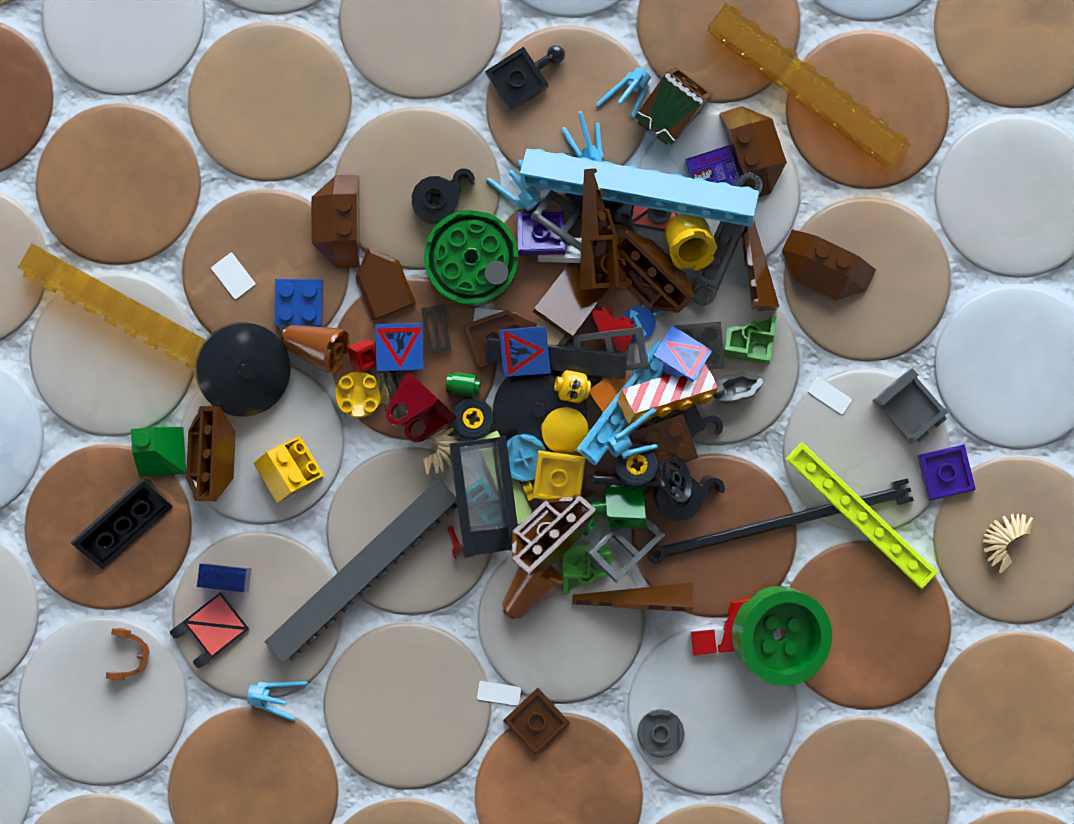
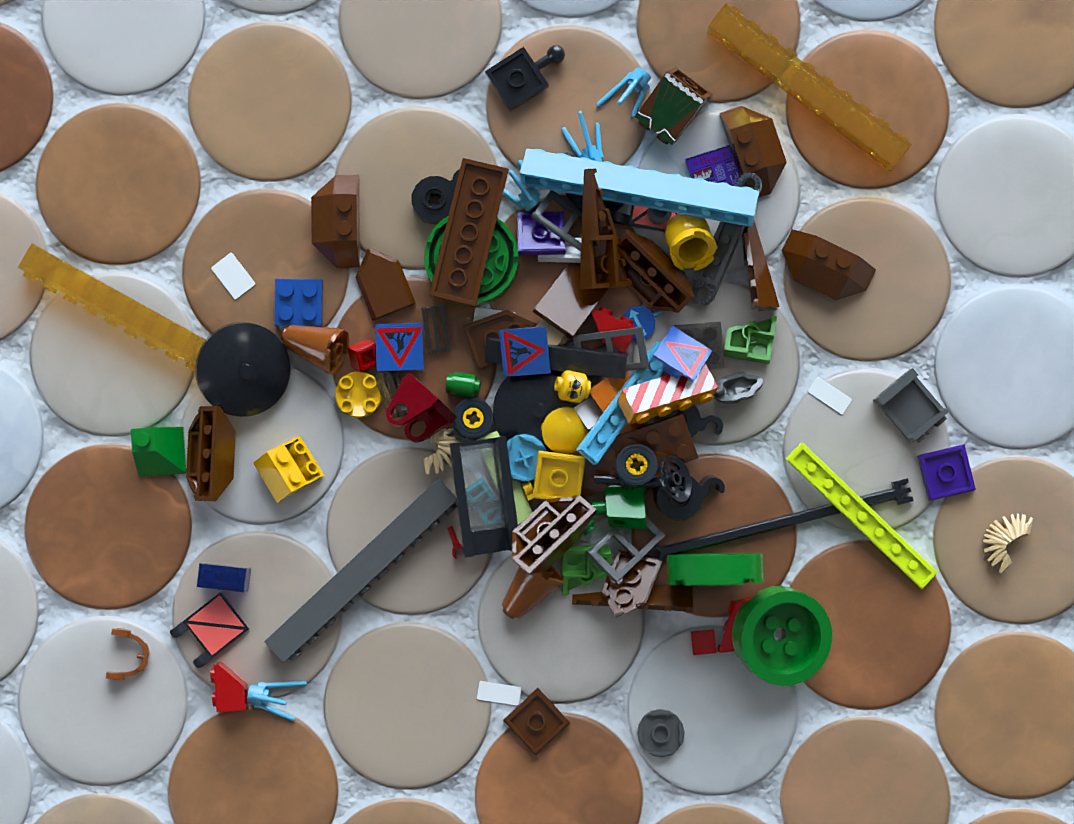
(122, 523): black slope -> none
(230, 689): none -> red slope
(469, 232): none -> reddish brown plate
(496, 273): dark grey tile -> none
(588, 412): none -> white sticker
(620, 443): medium azure plant -> none
(634, 587): none -> tile
(715, 569): none -> green brick

